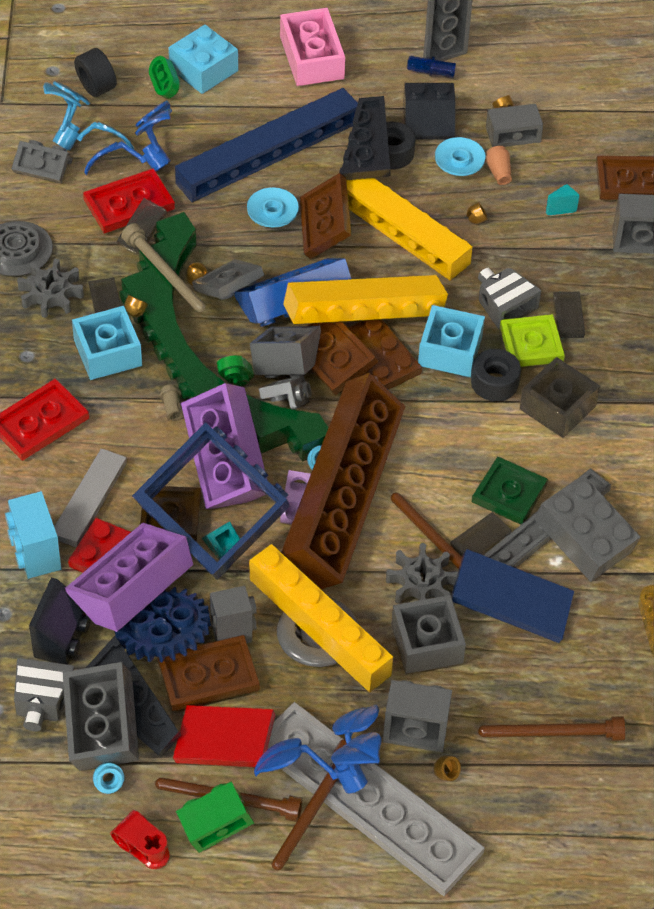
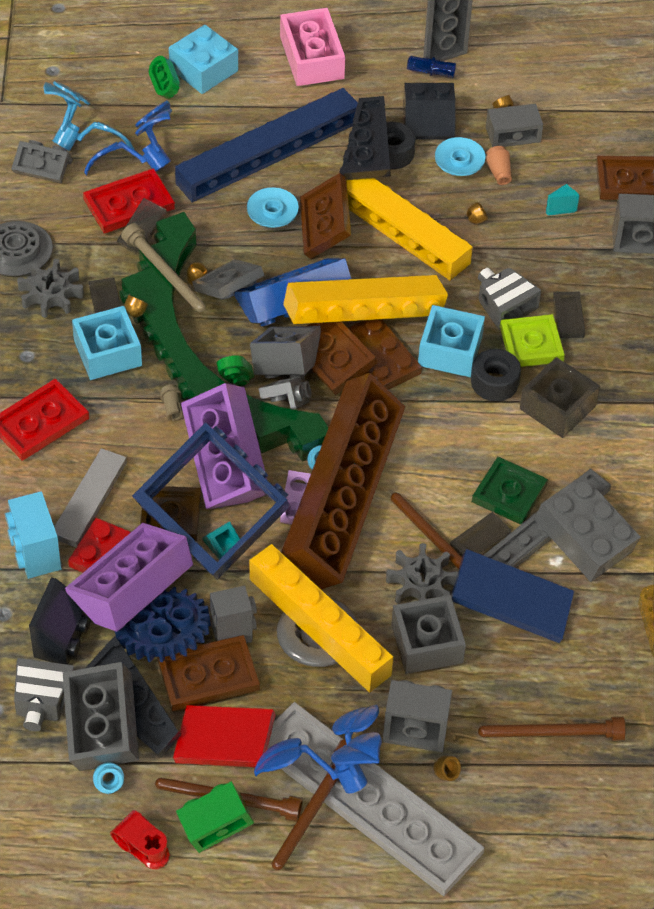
(95, 72): black tyre -> none

